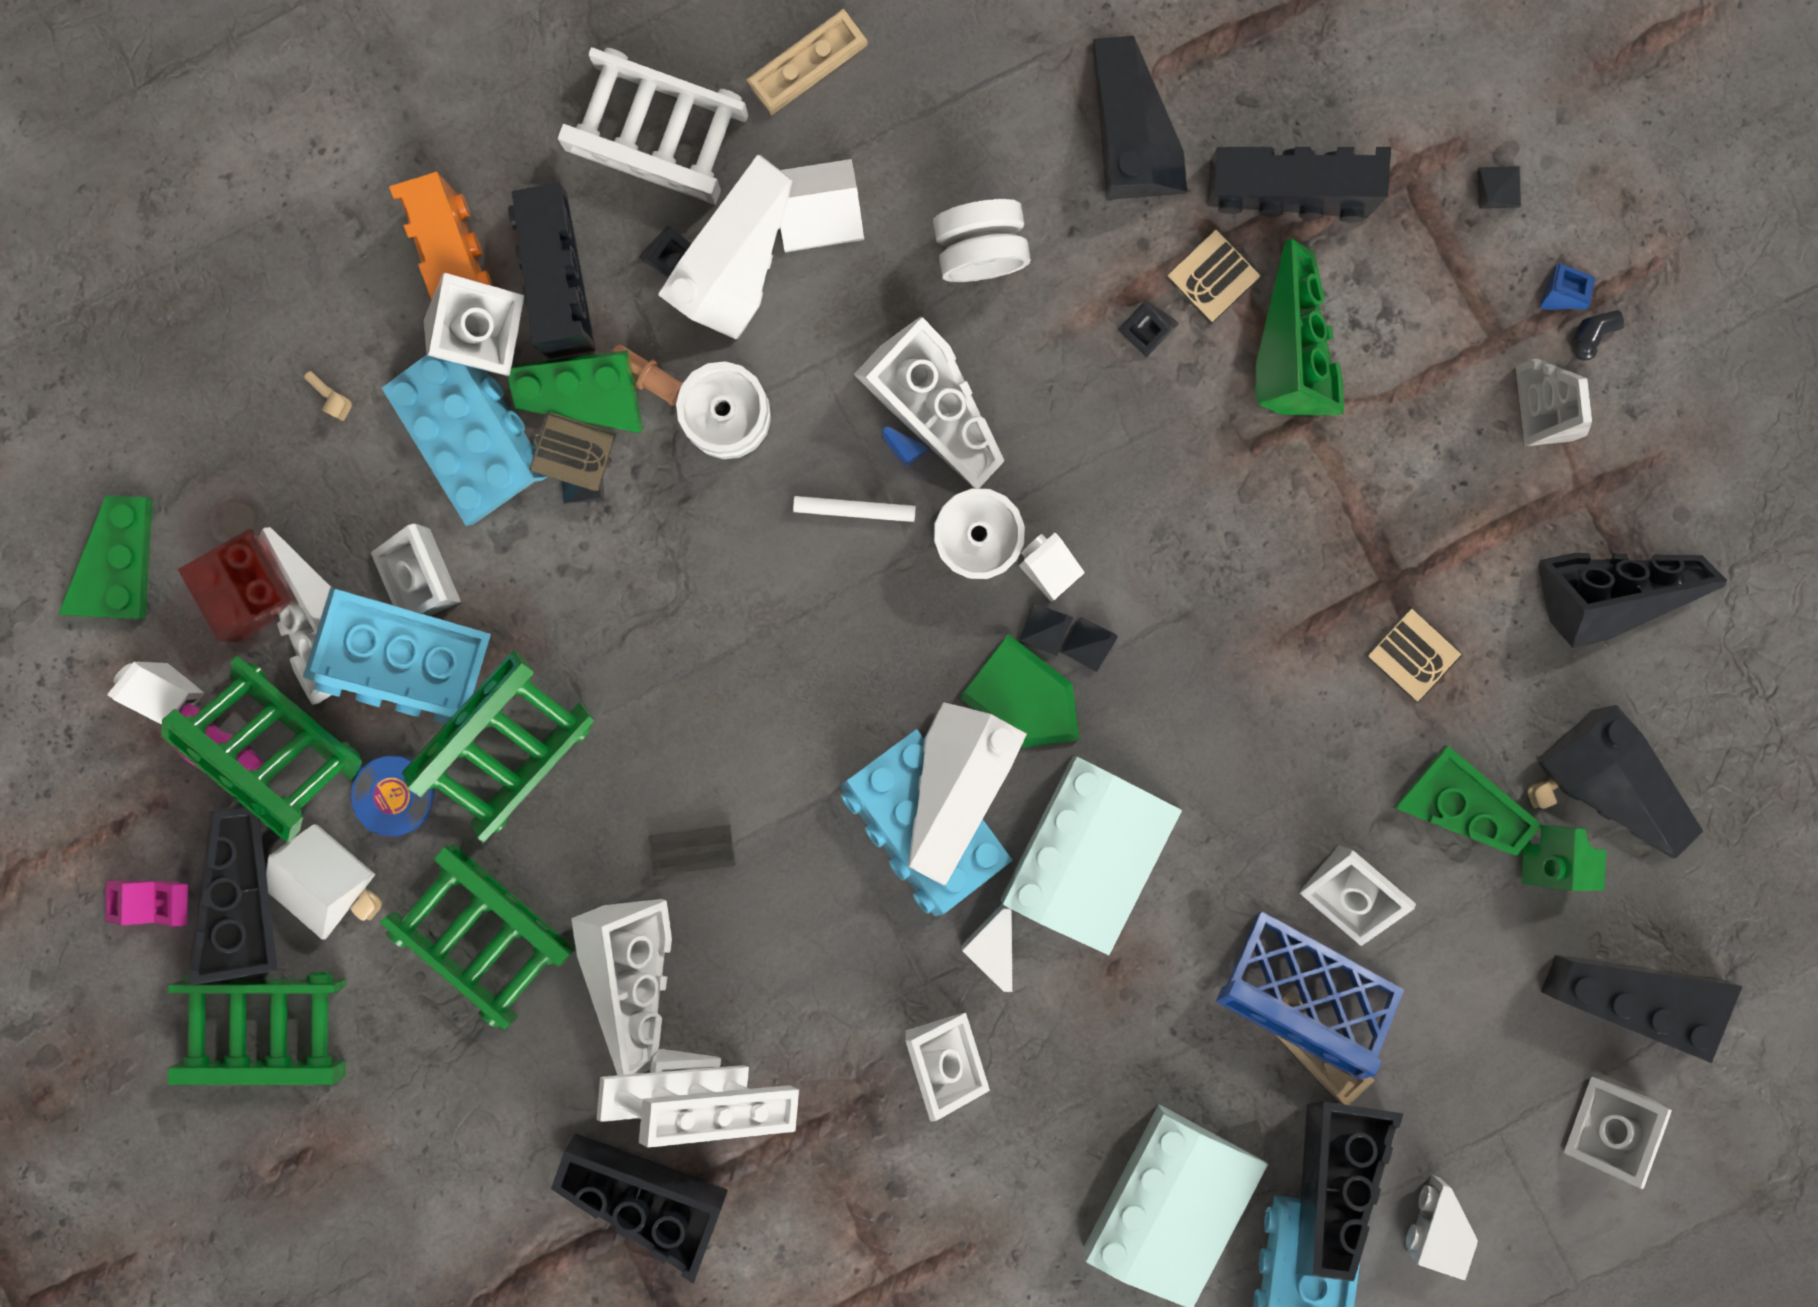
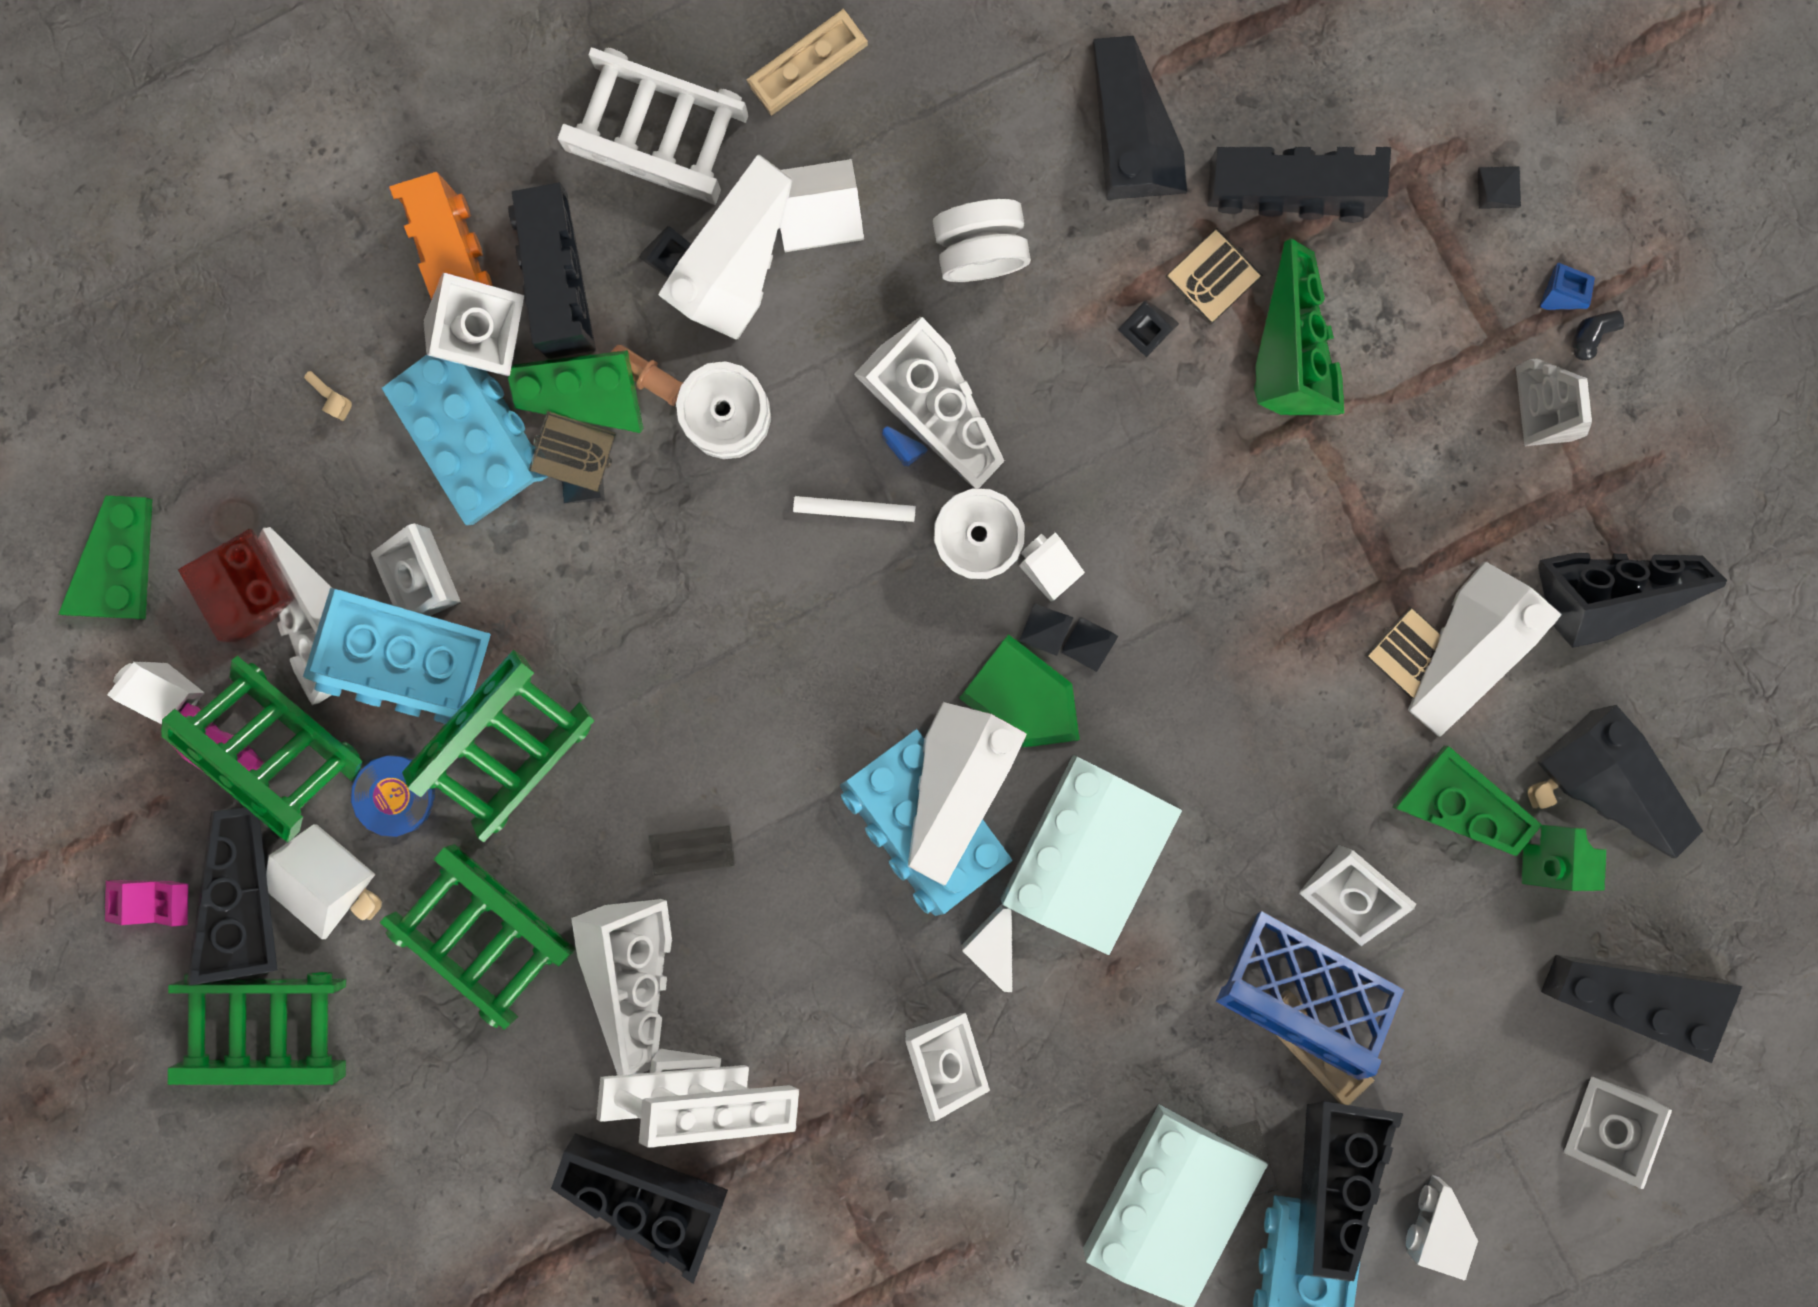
(1485, 636): none -> white wedge

